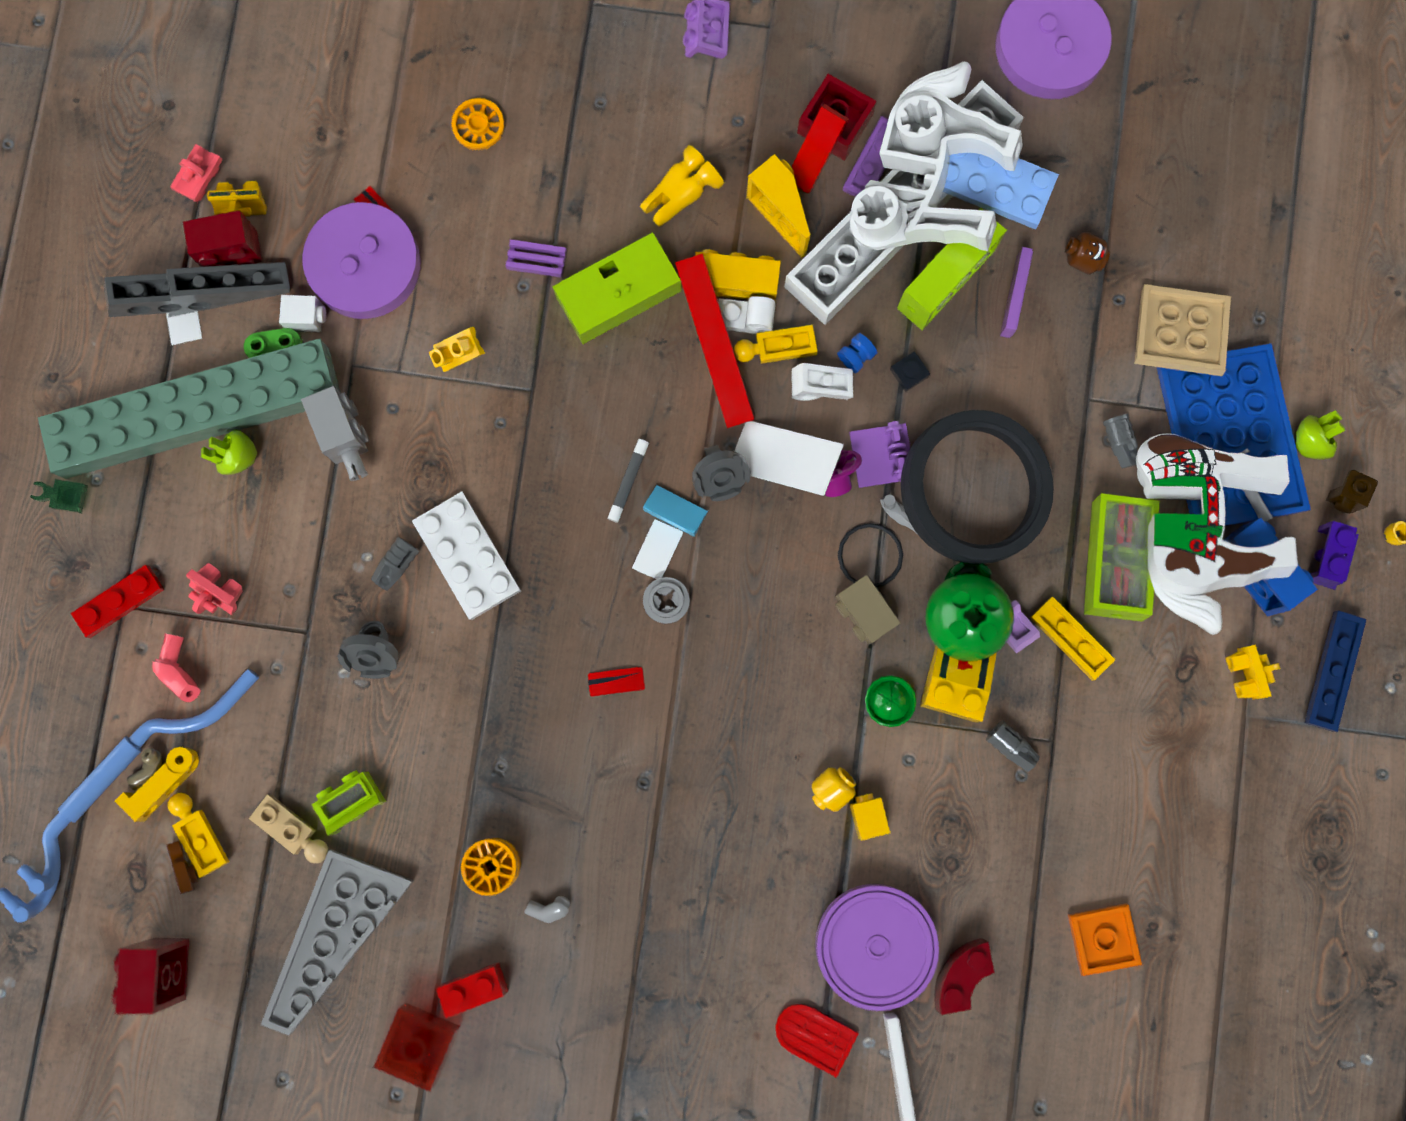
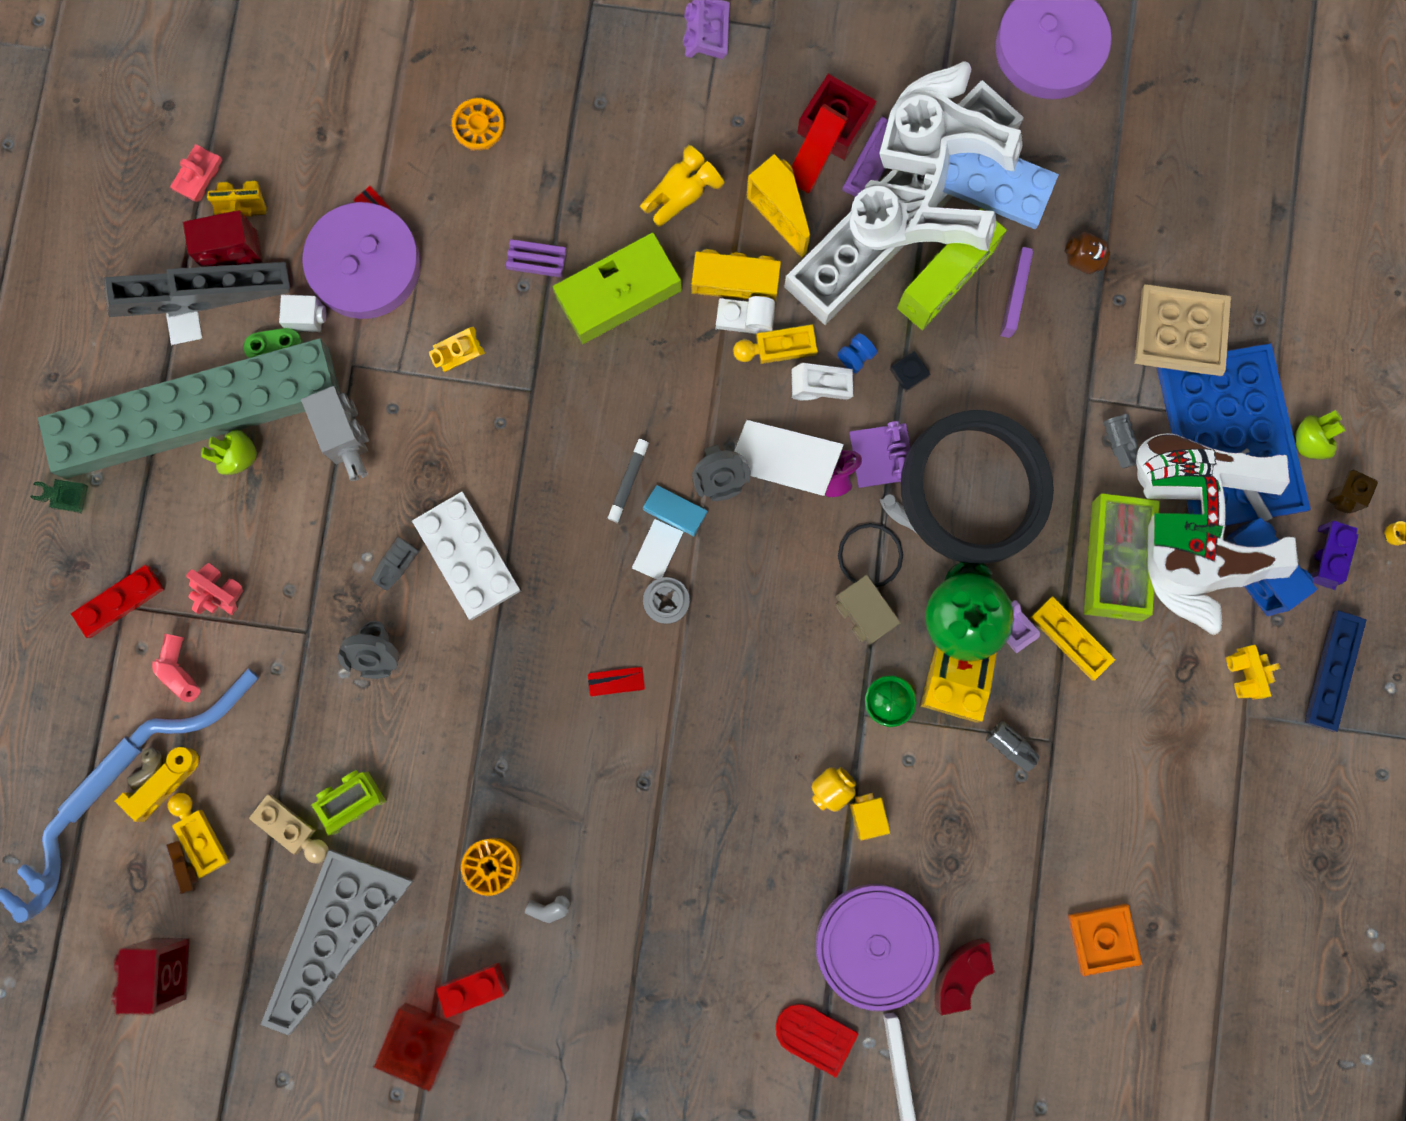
(715, 340): red tile -> none

